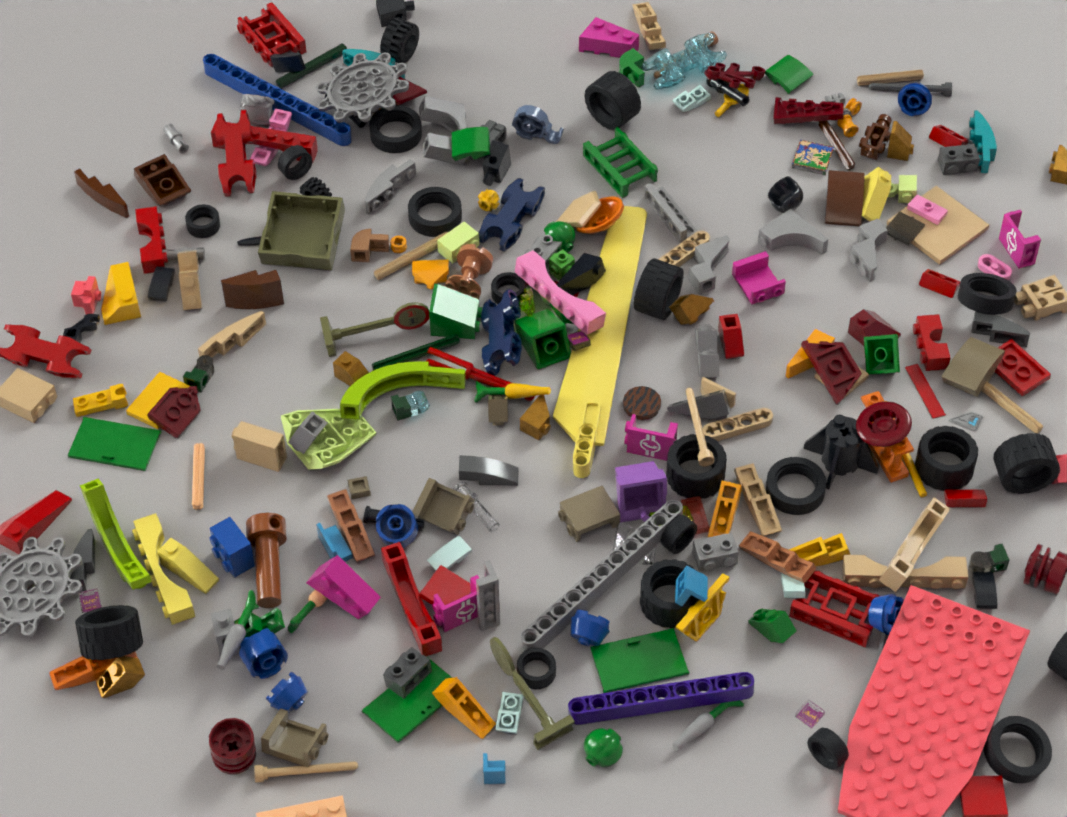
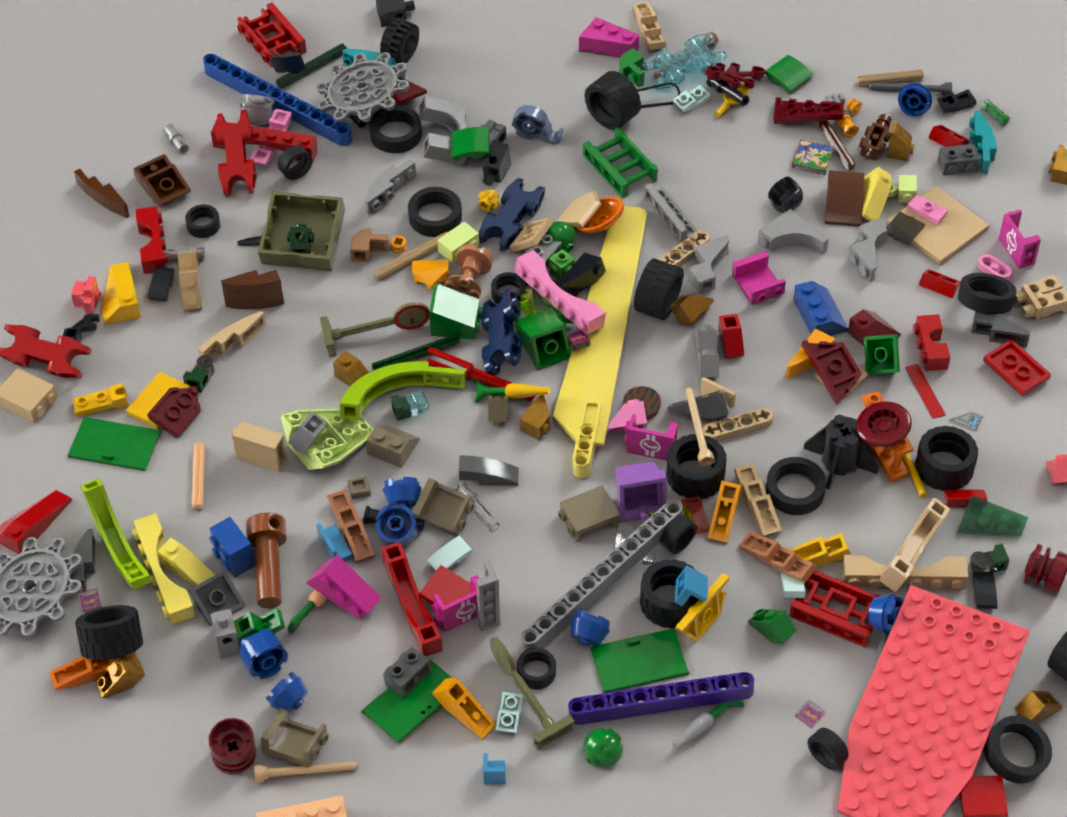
(216, 595): none -> dark grey slope
(237, 632): light grey piece -> none
(304, 243): none -> dark green brick
(314, 187): black tyre -> none
(391, 444): none -> dark tan slope
(402, 491): none -> blue cone
(531, 234): none -> tan tile
(625, 413): none -> bright pink slope
(655, 86): none -> black piece
(715, 552): light grey brick -> none
(818, 308): none -> blue slope
(957, 102): none -> black slope
(972, 366): dark tan slope -> none
(990, 519): none -> clear green wing
(995, 112): none -> green axle
(1012, 408): tan axle -> none
(1026, 463): black tyre -> none
(1038, 706): none -> pearl gold slope

